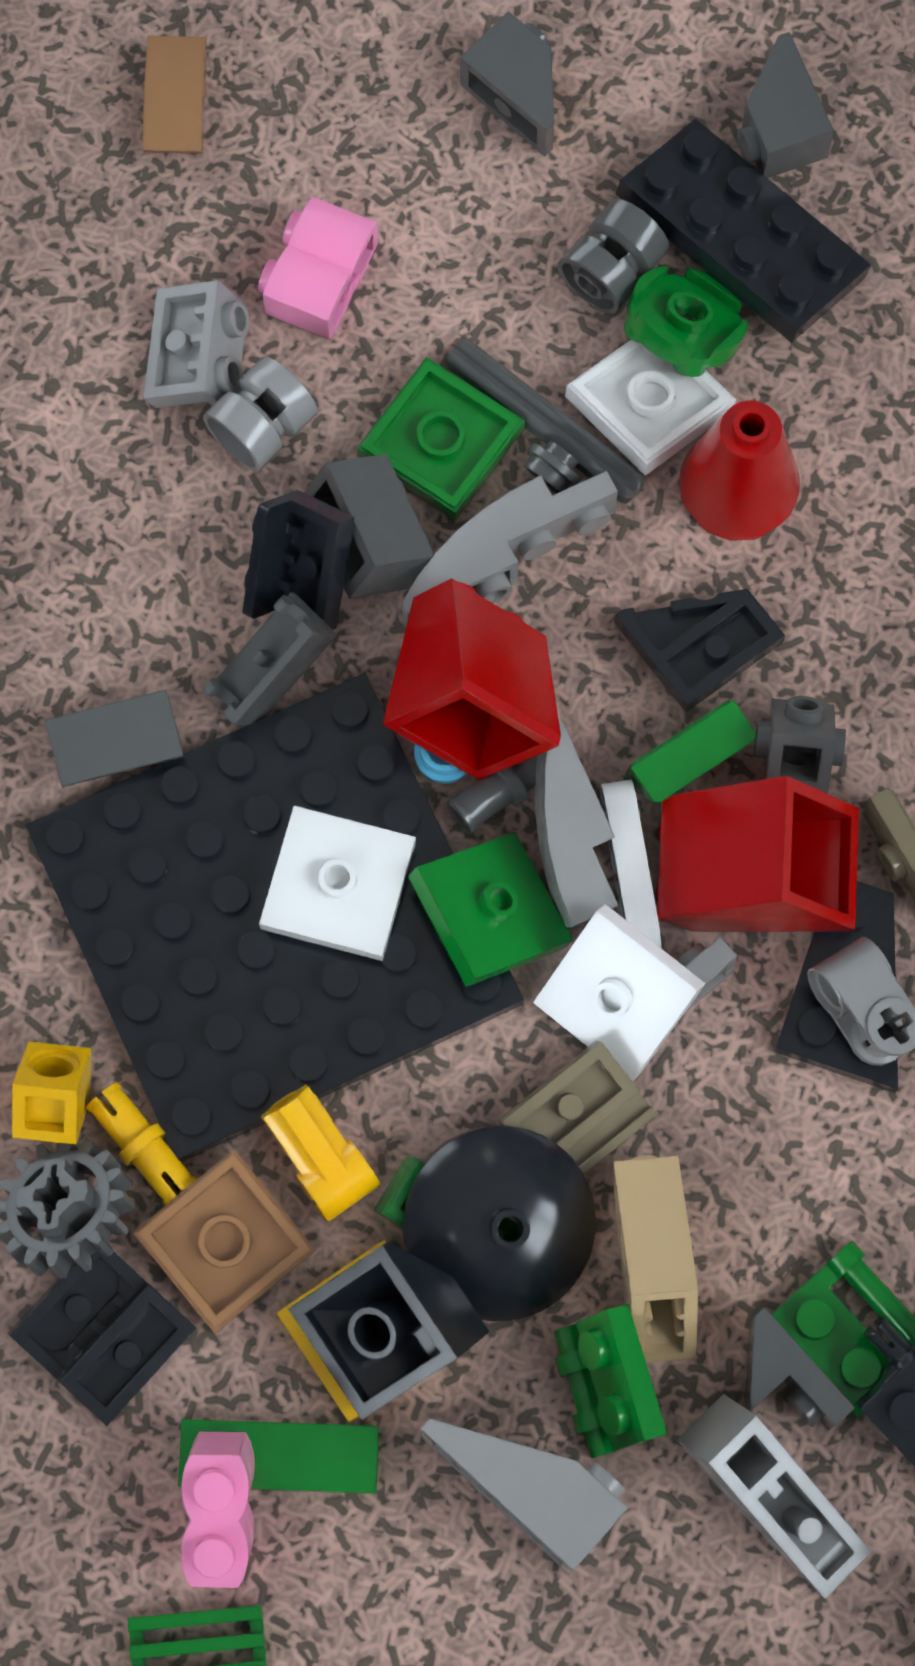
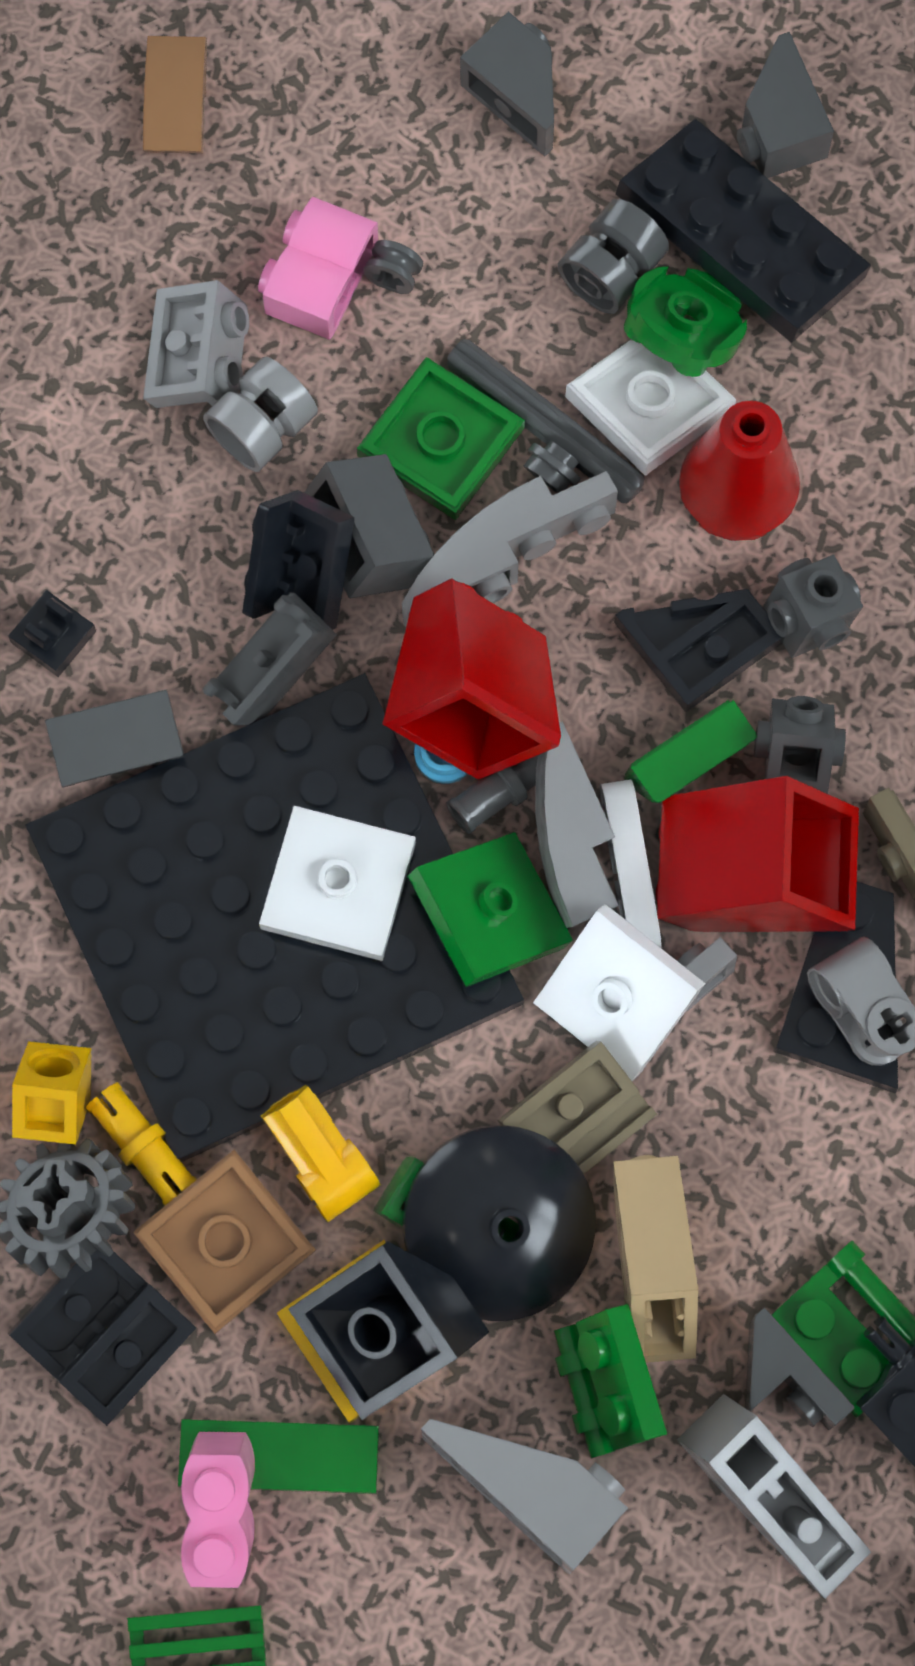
(52, 633): none -> black tile
(393, 266): none -> dark grey bush
(813, 605): none -> dark grey brick

